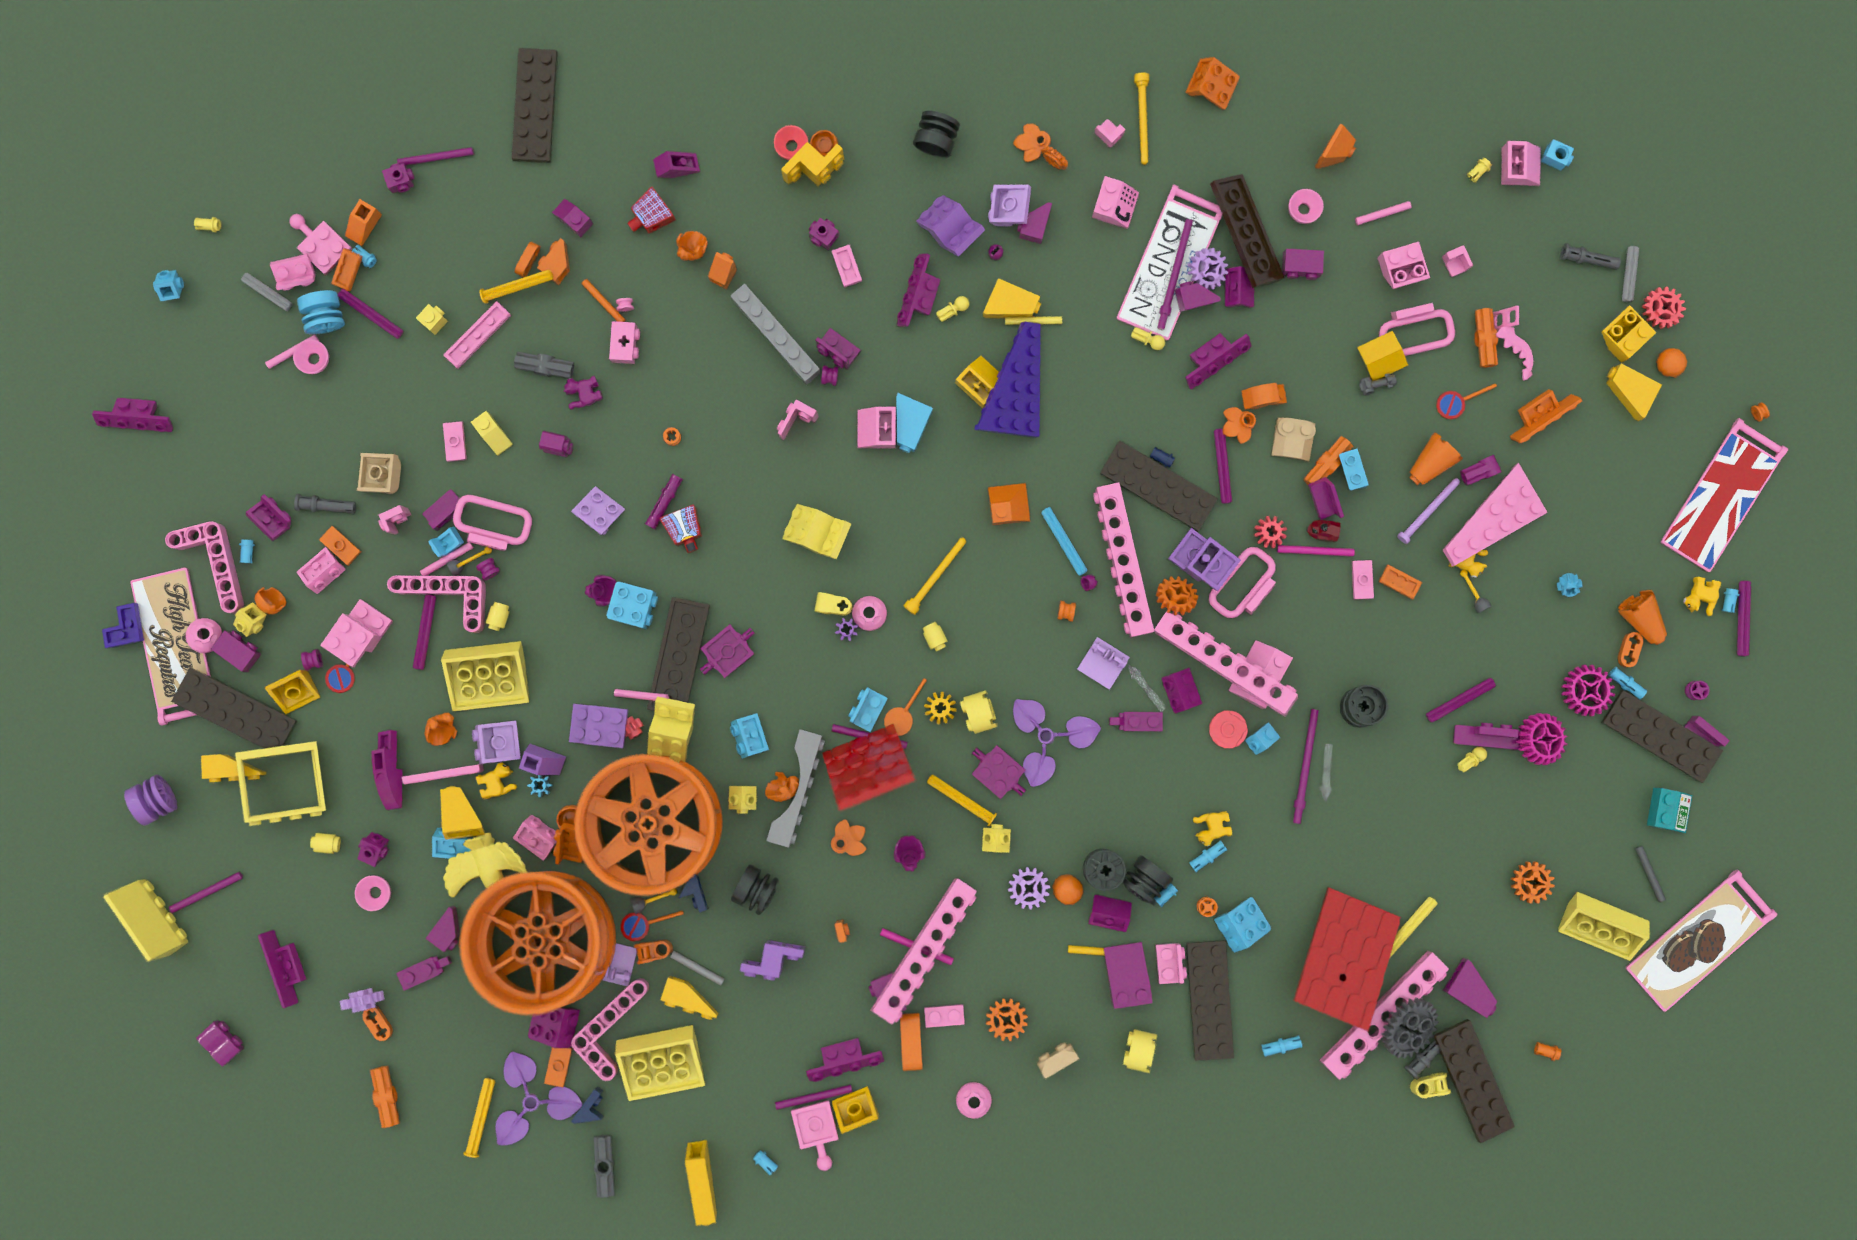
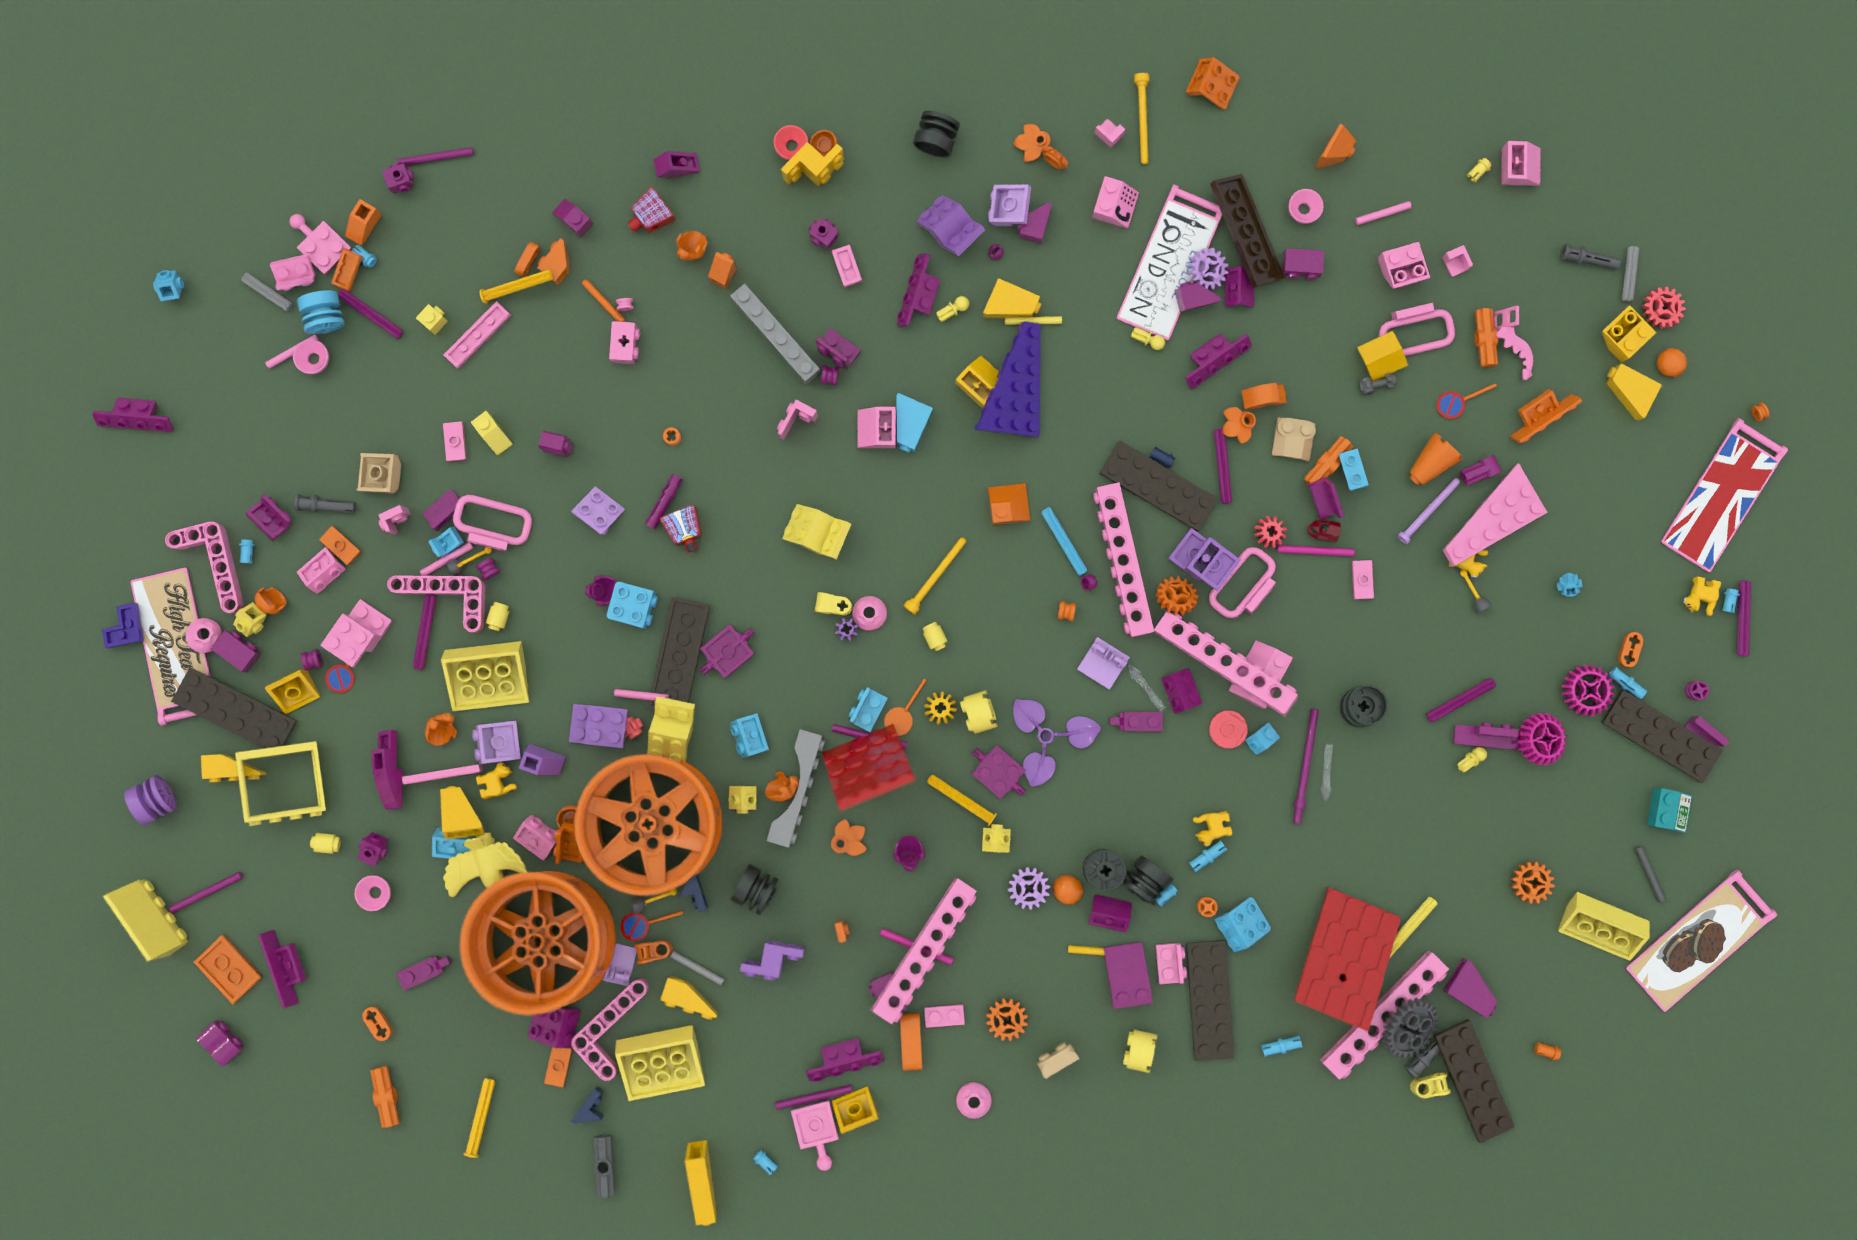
(208, 224): light yellow pin -> none
(228, 969): none -> orange tile
(362, 1000): lavender gear -> none
(446, 931): magenta slope -> none
(534, 105): dark brown plate -> none
(544, 365): dark grey piece -> none
(545, 785): medium azure gear -> none
(562, 1101): medium lavender plant -> none
(585, 390): magenta animal -> none
(1165, 309): magenta bar -> none
(1400, 582): orange plate -> none
(1549, 156): medium azure brick -> none
(1644, 616): orange cone -> none

